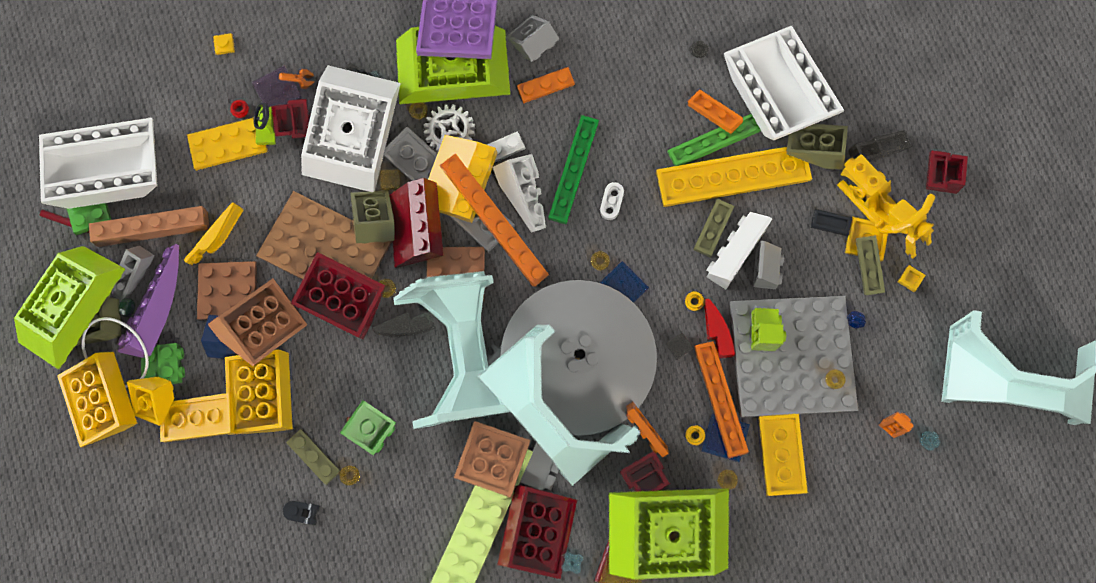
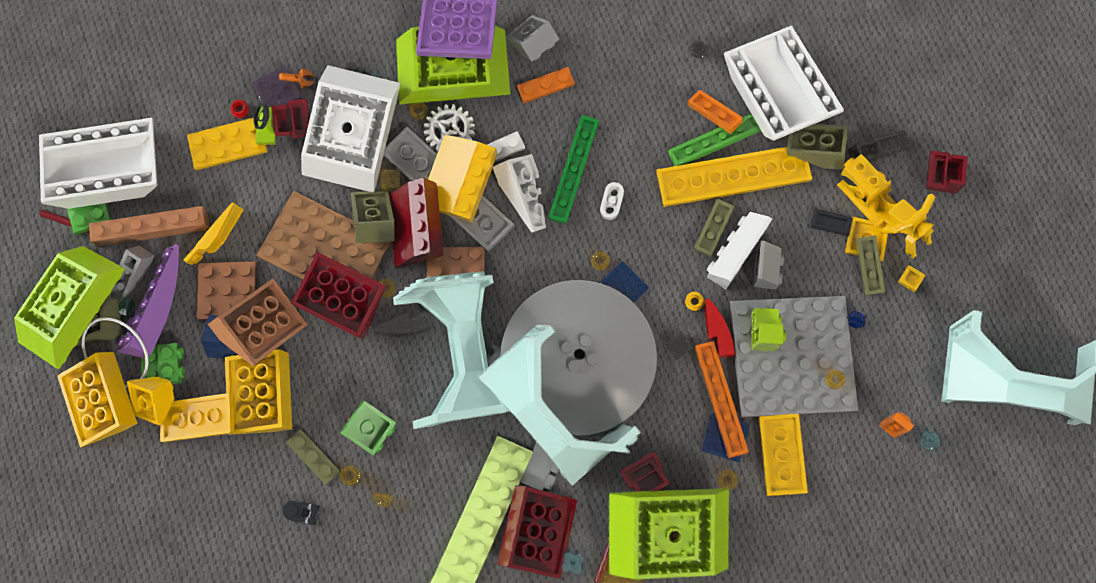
(224, 44): yellow plate -> none
(383, 499): none -> clear yellow plate
(492, 459): nougat plate -> none
(494, 220): orange plate -> none
(646, 430): orange plate -> none
(690, 431): yellow plate -> none

